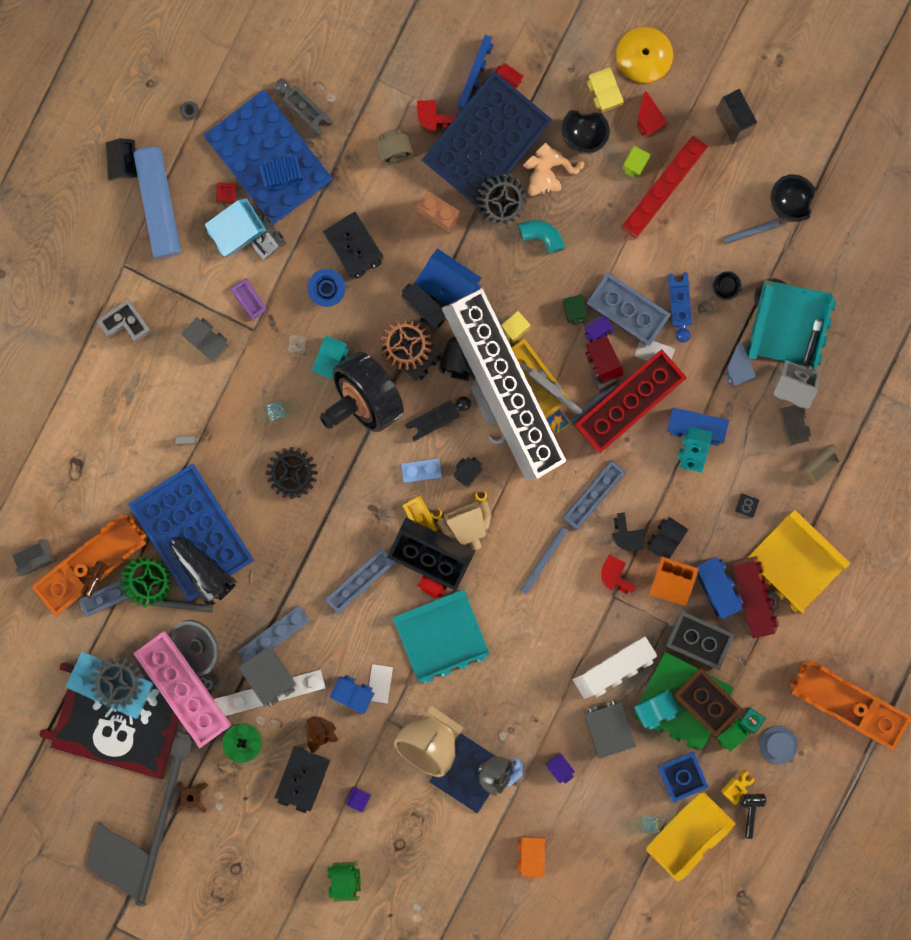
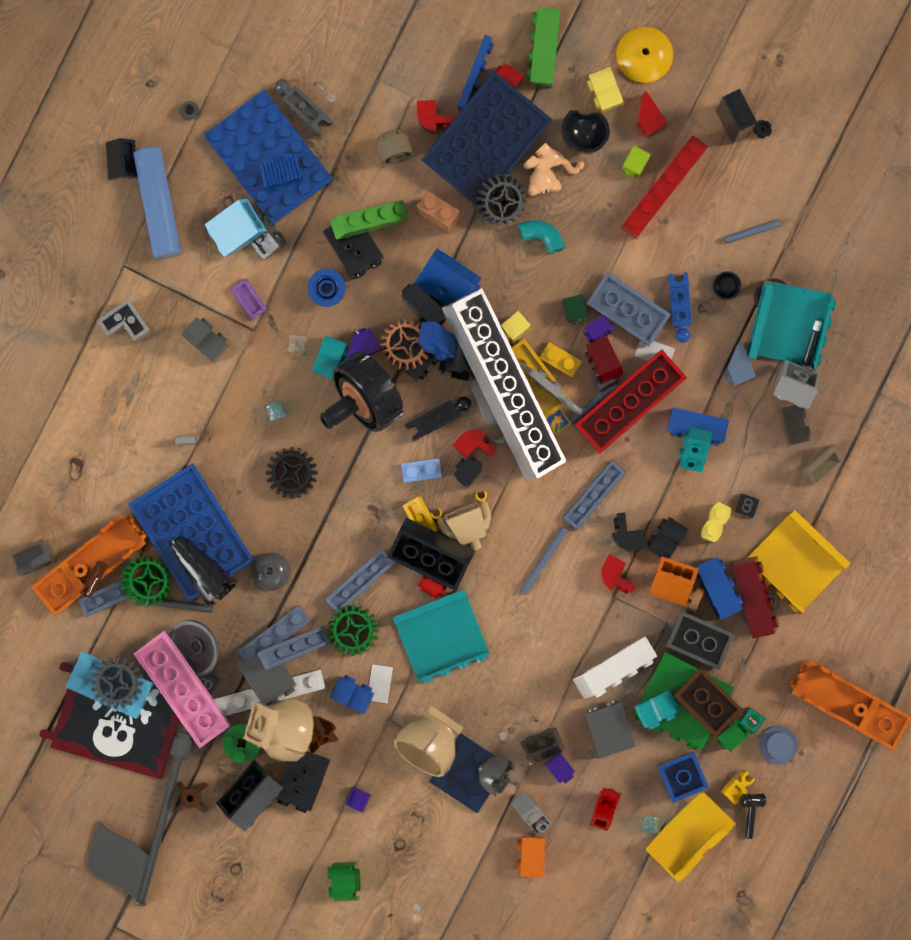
(226, 192): red tile -> none
(249, 795): none -> black brick
(278, 576): none -> dark grey cylinder
(281, 728): none -> tan plate
(294, 648): none -> sand blue plate
(337, 635): none -> green gear
(364, 342): none -> dark purple slope
(369, 219): none -> bright green brick
(437, 340): none -> blue brick
(471, 440): none -> red brick
(517, 773): light blue arm -> none
(531, 813): none -> light grey slope
(543, 745): none -> clear smoke brick
(545, 47): none -> bright green brick
(560, 359): none -> yellow plate
(605, 808): none -> red brick
(695, 600): none -> medium nougat plate
(717, 518): none -> light yellow brick
(762, 124): none -> black plate
(792, 198): black cylinder -> none

